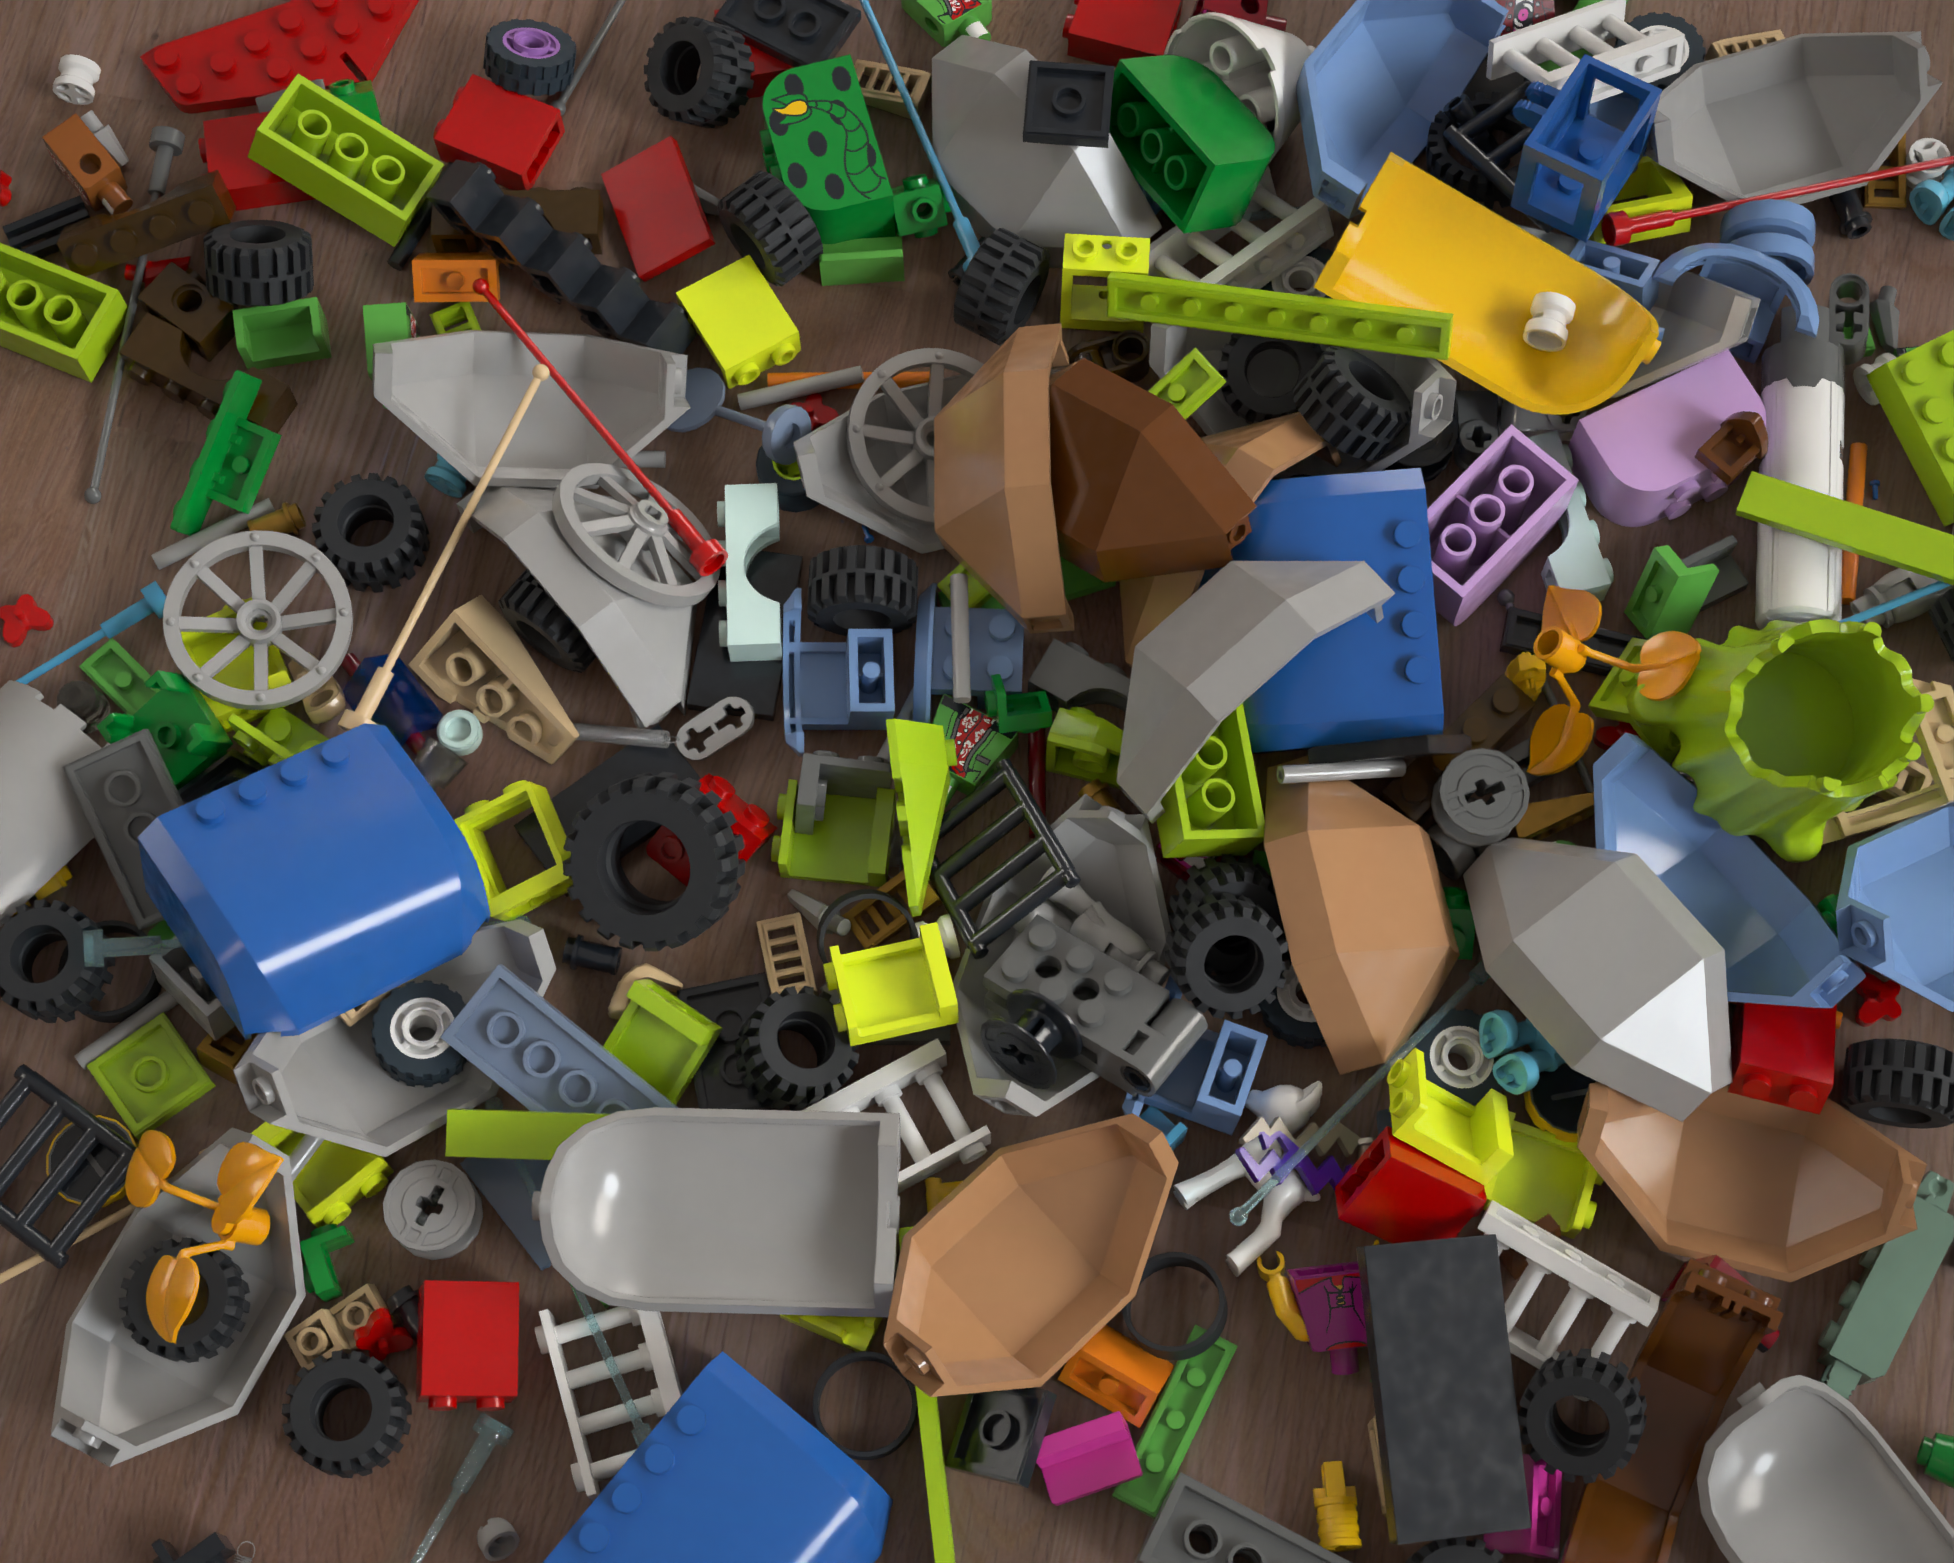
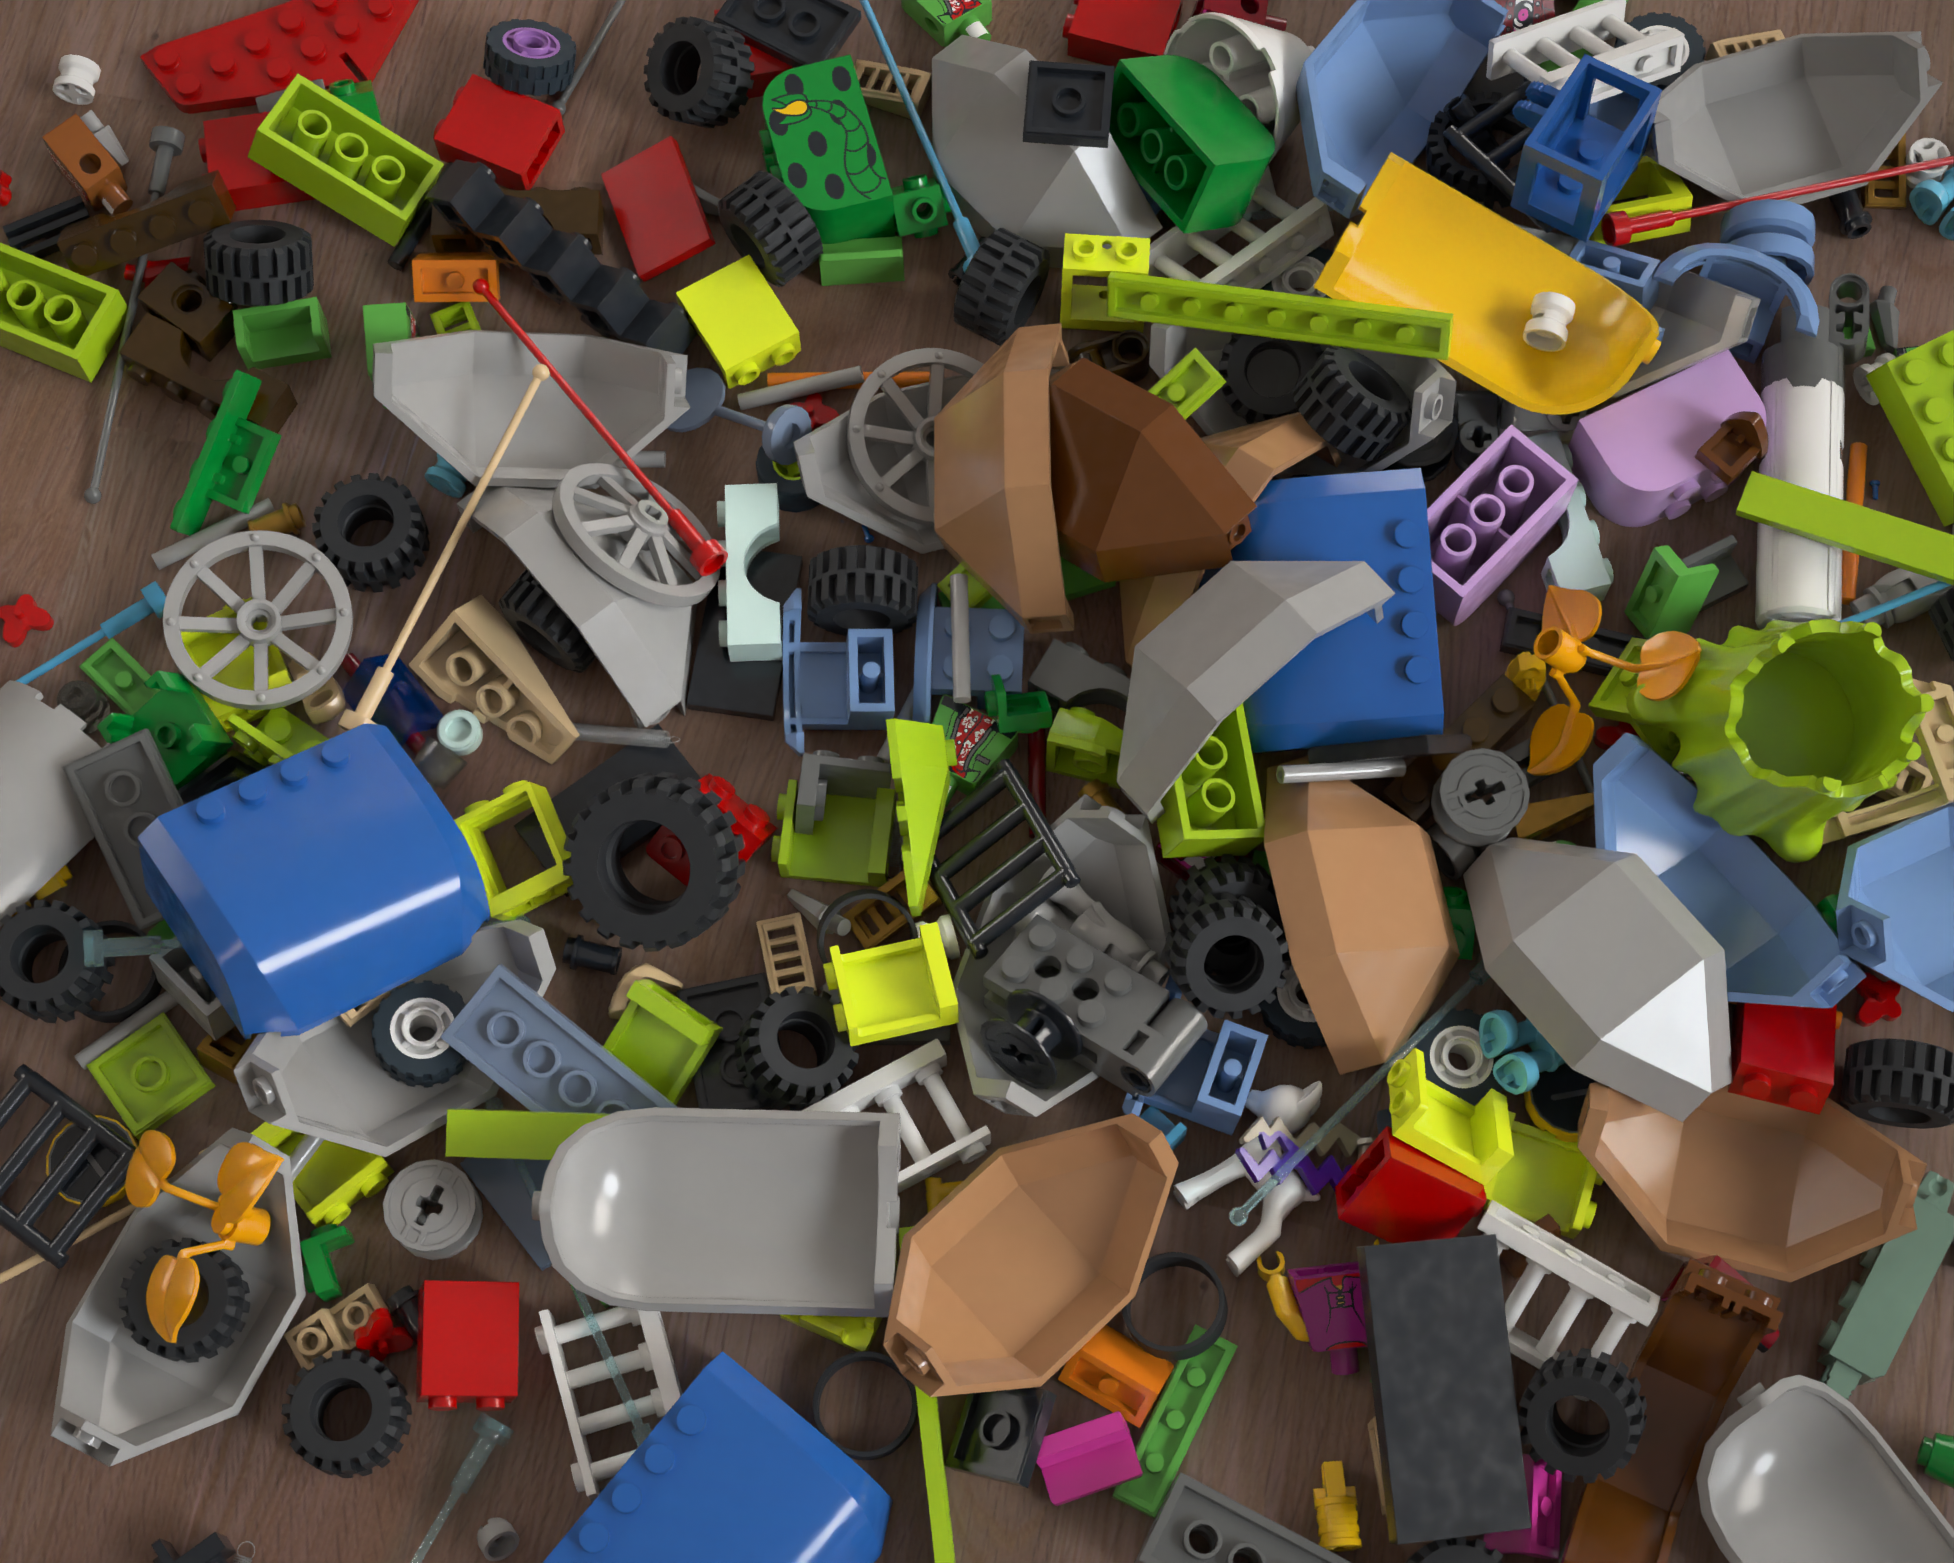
(709, 719): light grey beam -> none

